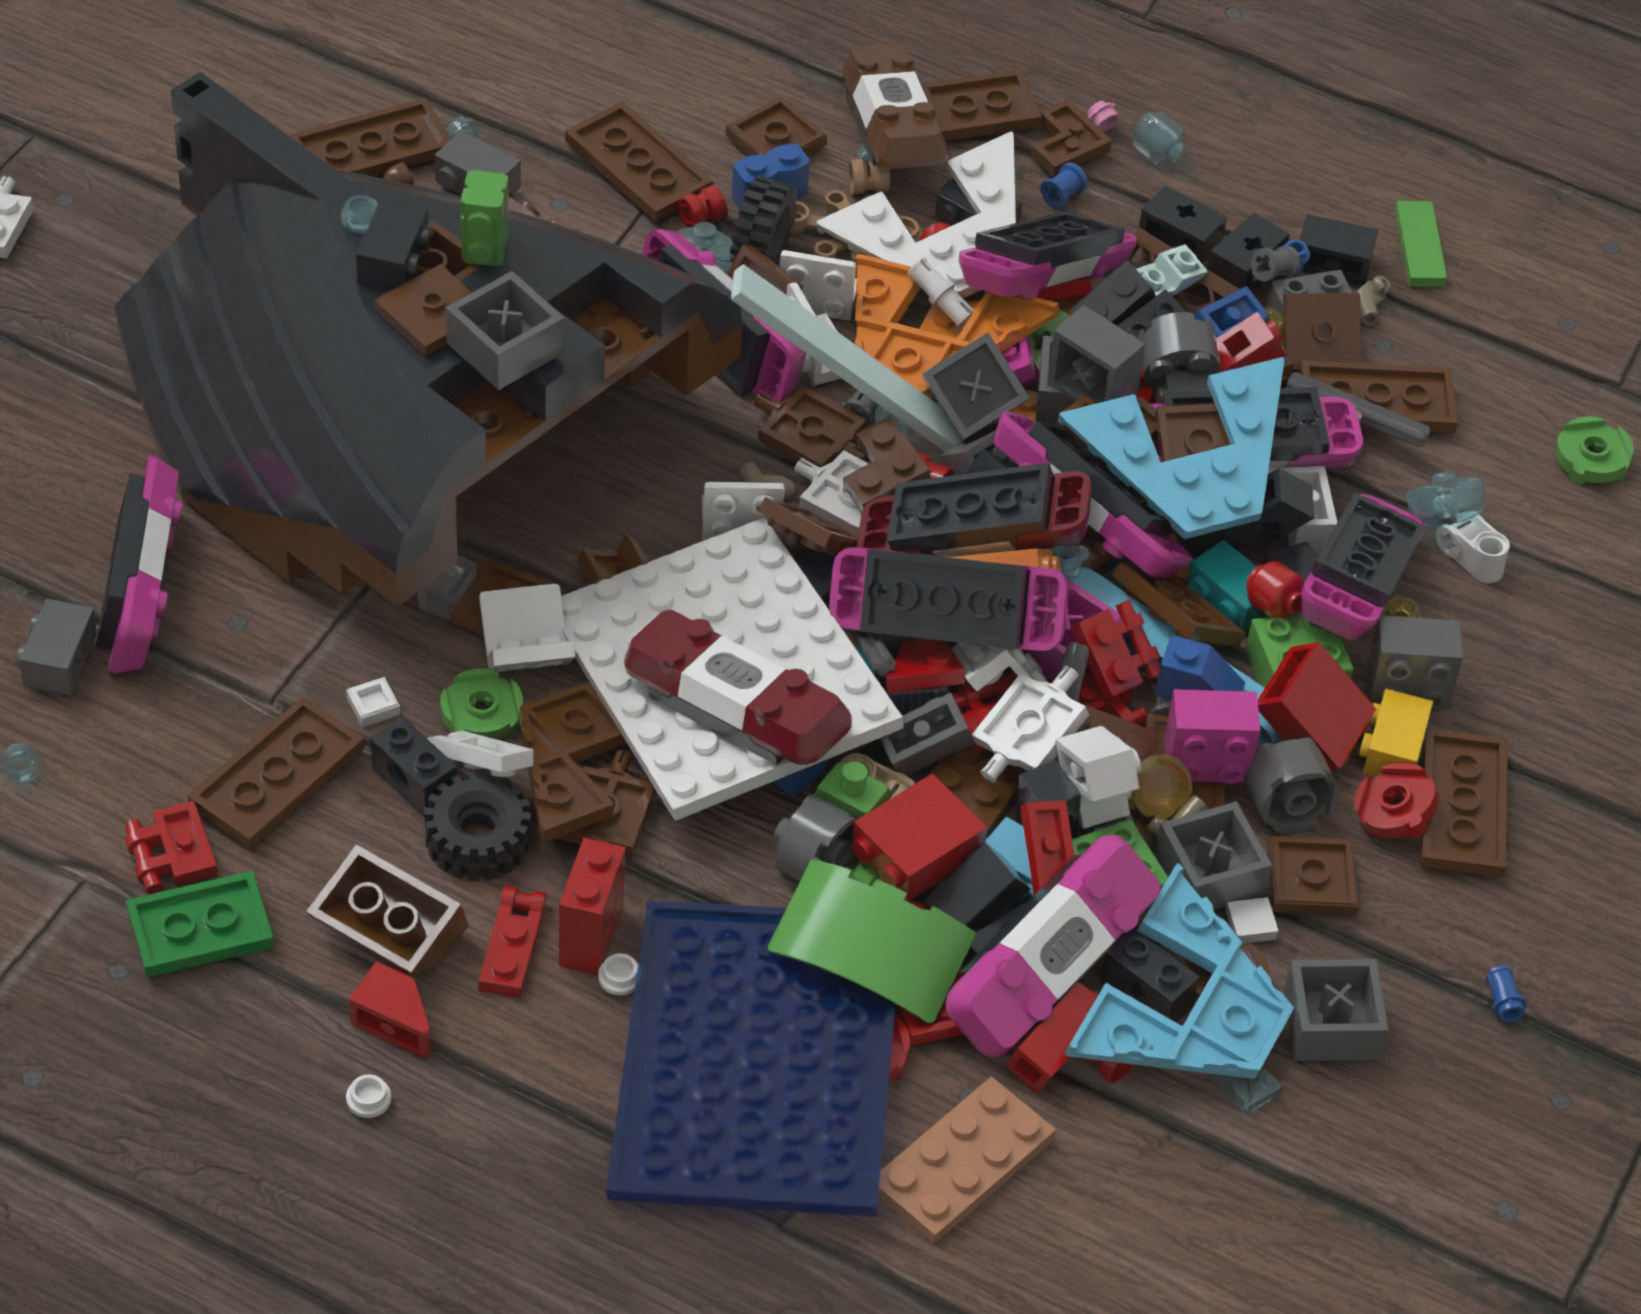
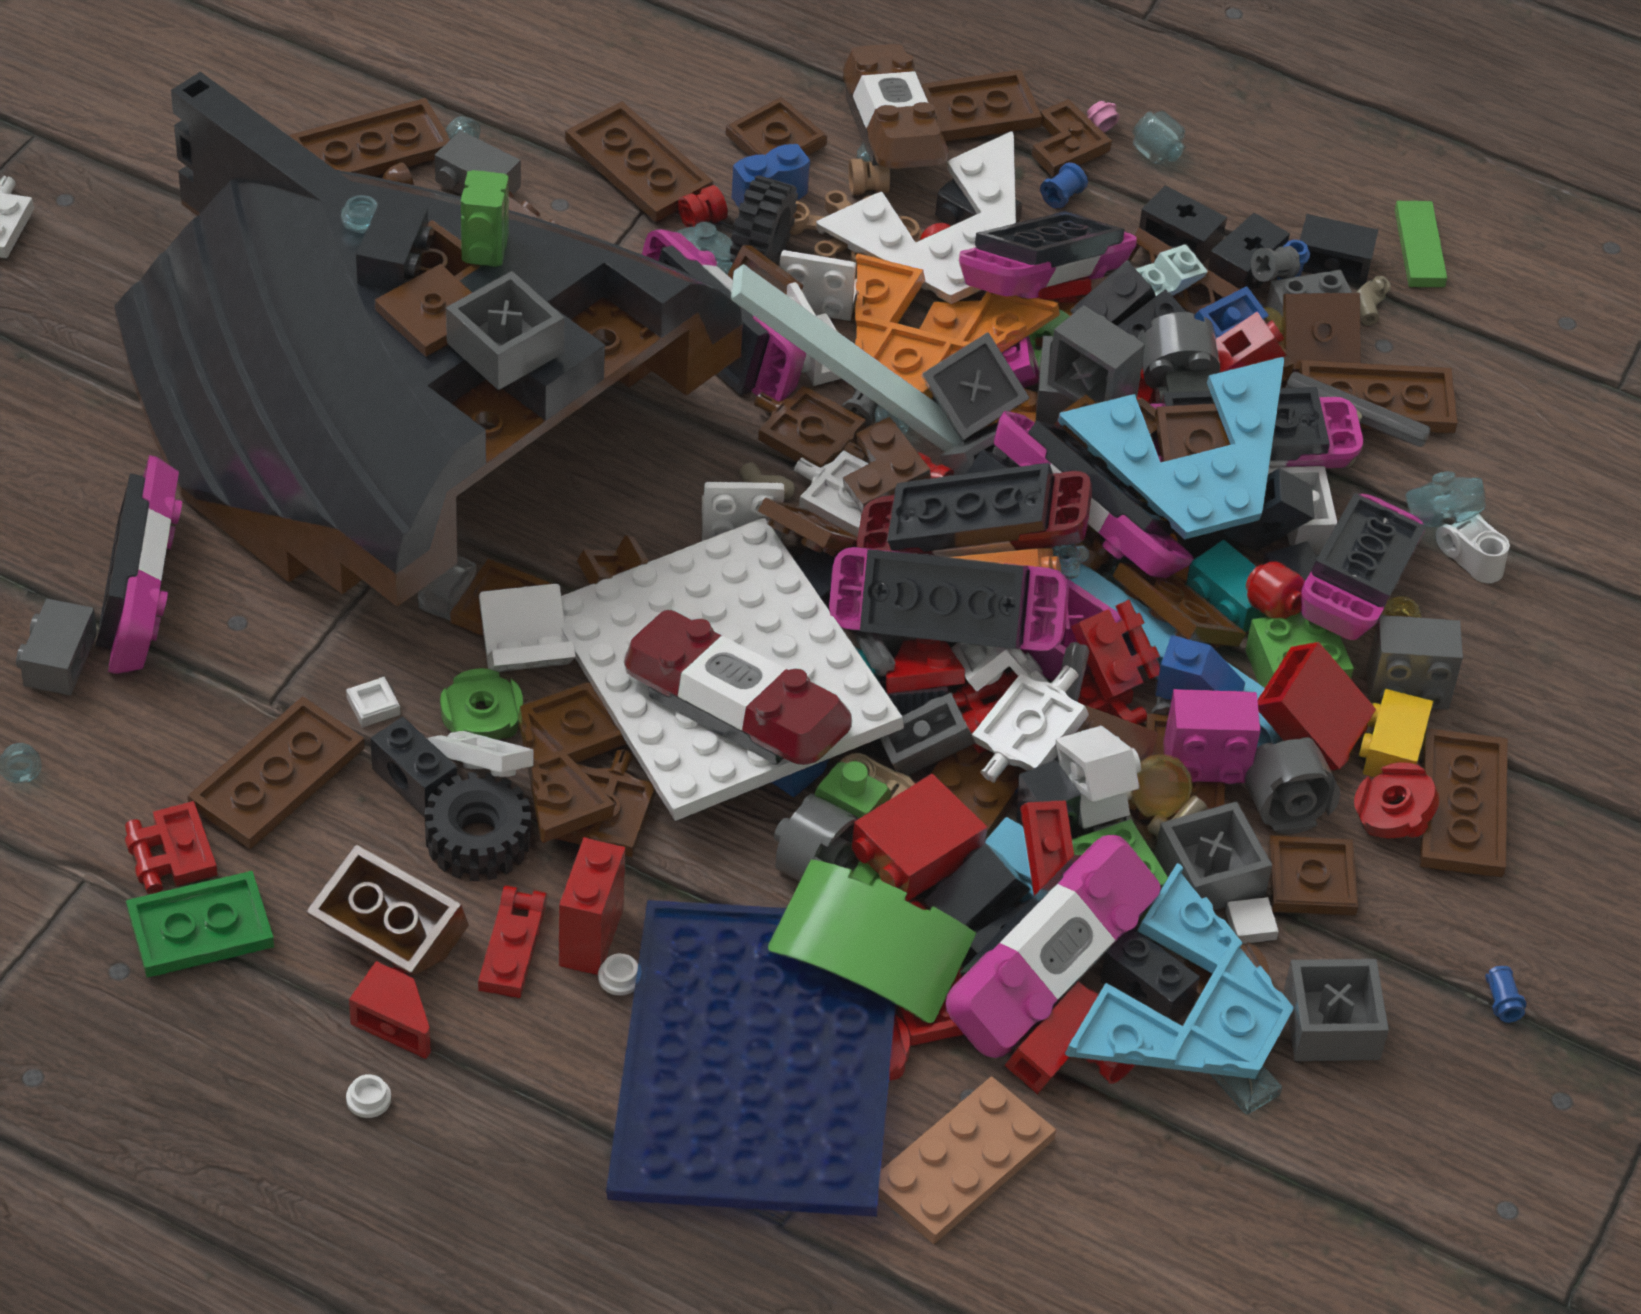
(941, 292): white pin -> none
(1591, 467): bright green plate -> none

